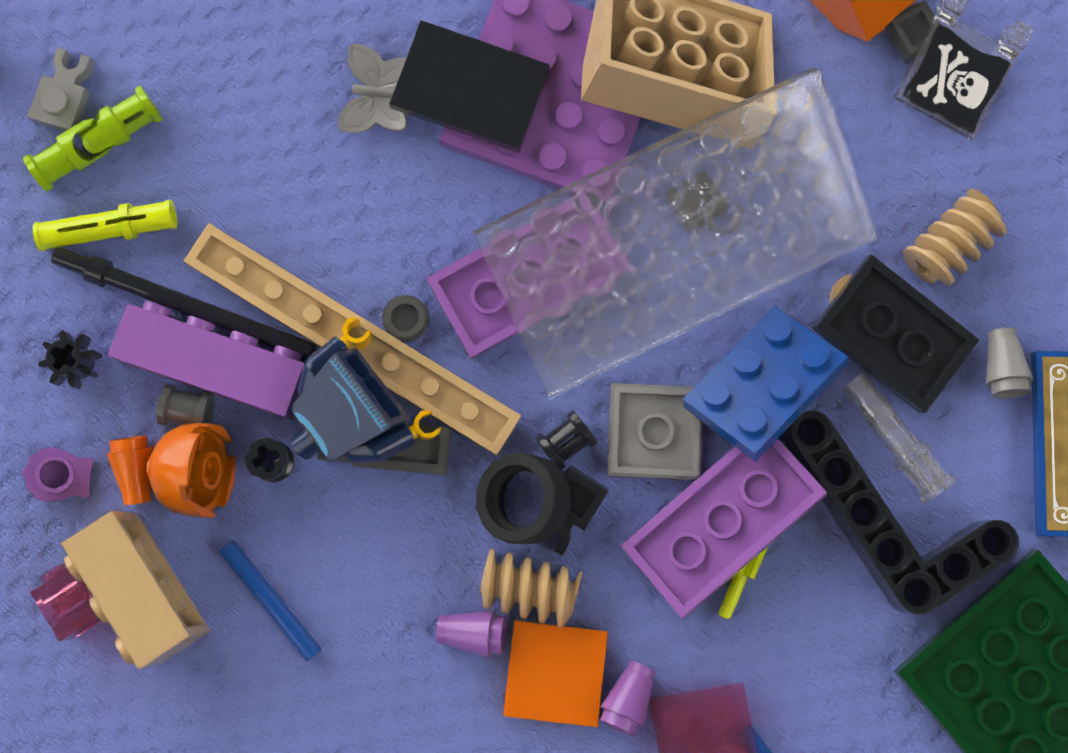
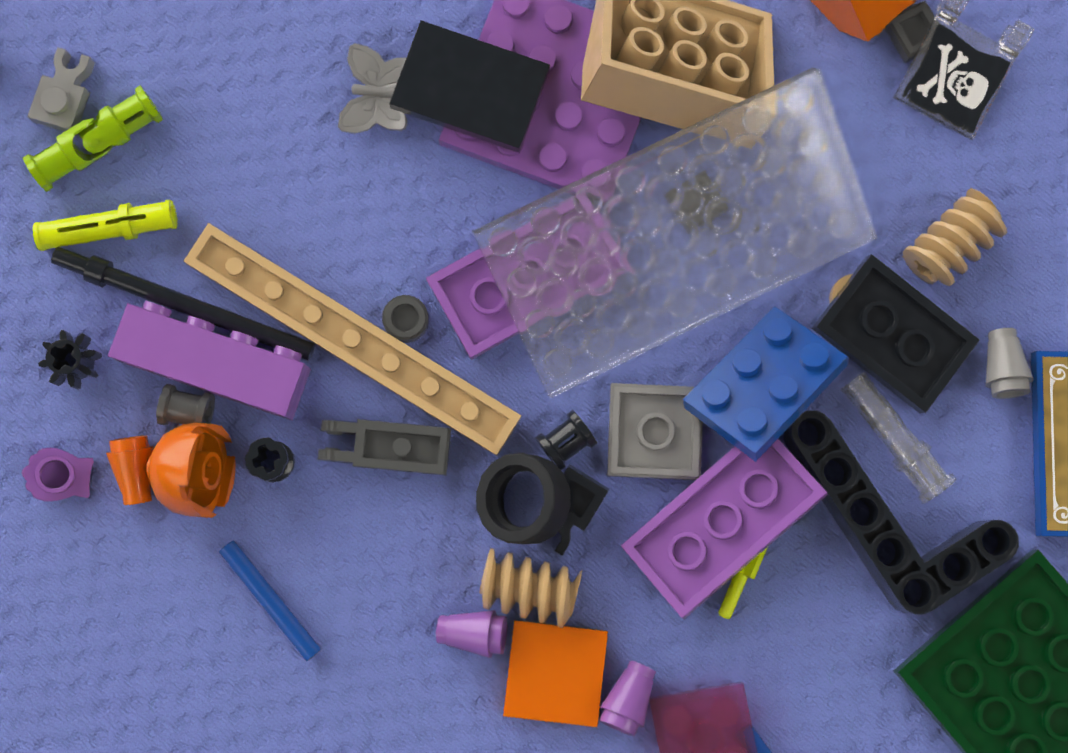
(65, 603): clear pink brick -> none
(134, 589): tan brick -> none
(348, 406): dark blue torso -> none

